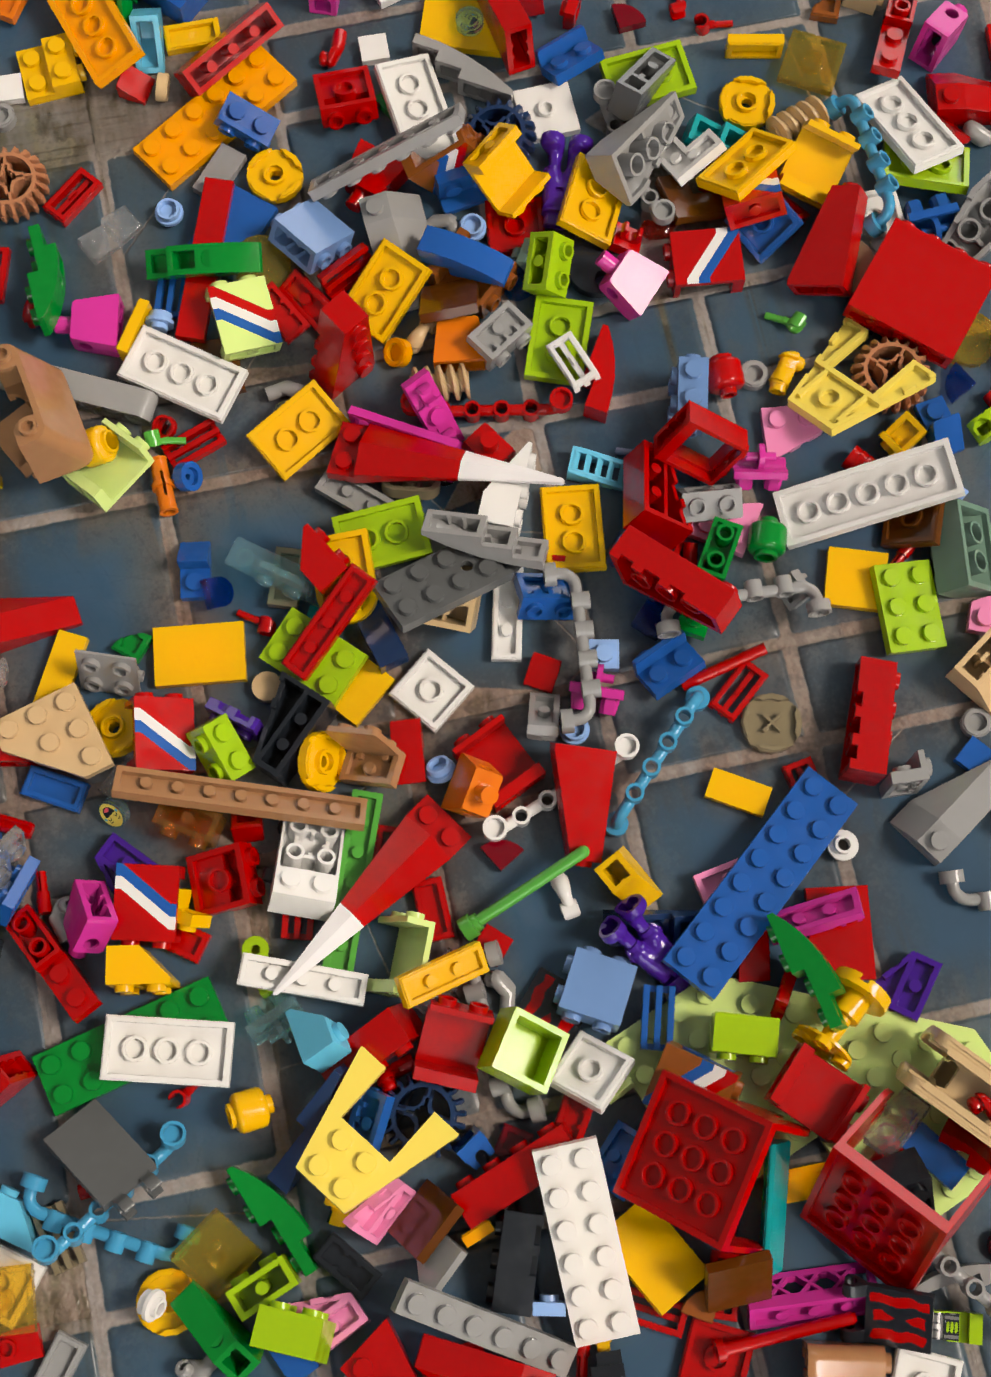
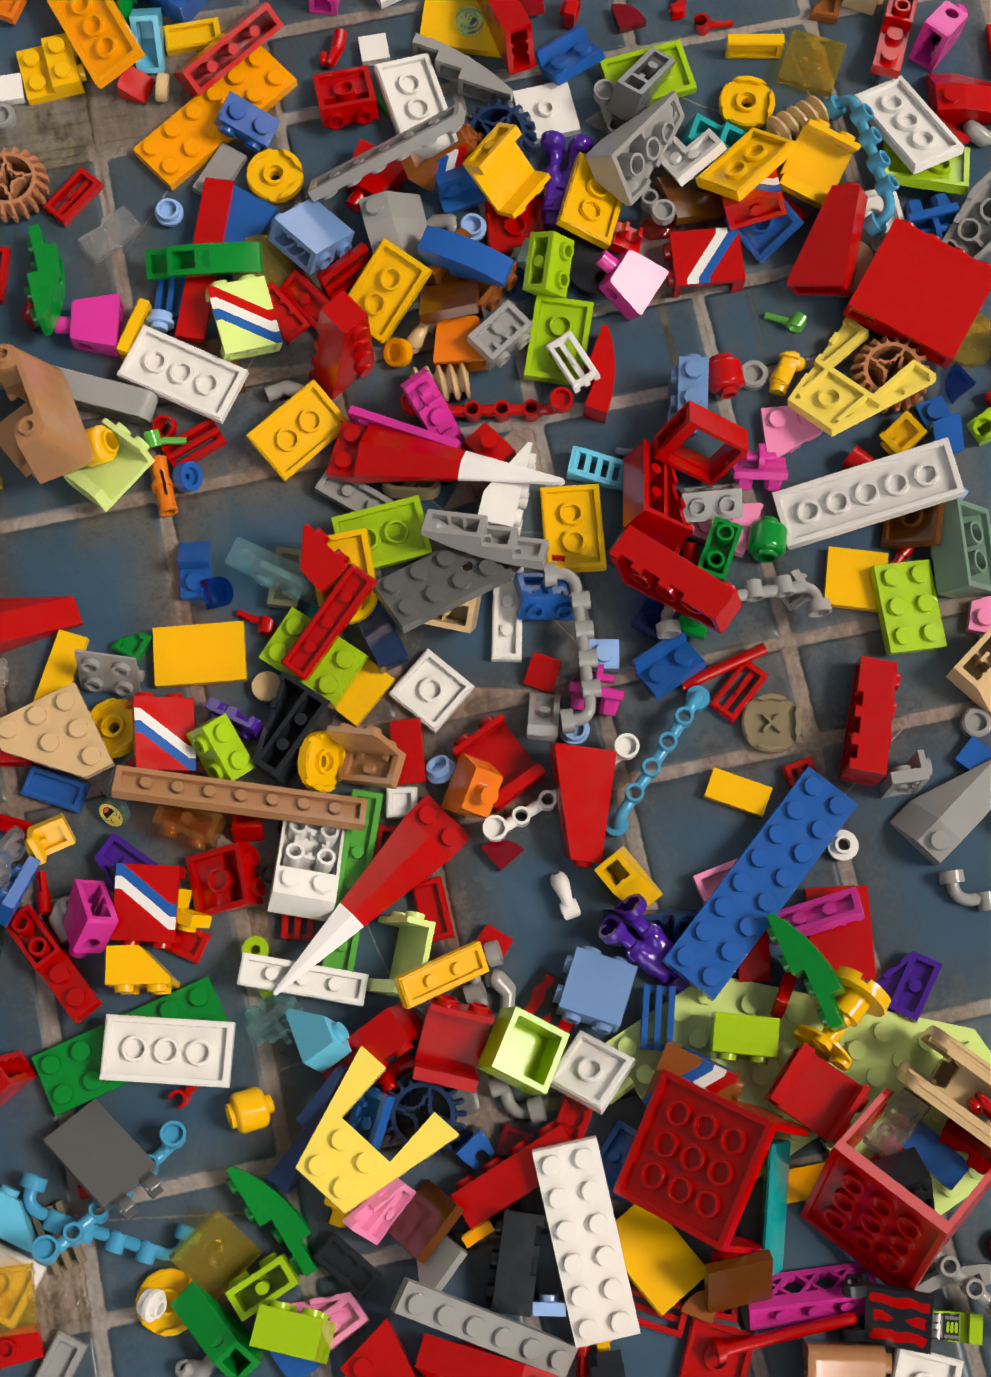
(48, 837): none -> yellow bracket
(400, 801): none -> white tile
(472, 924): bright green piece -> none

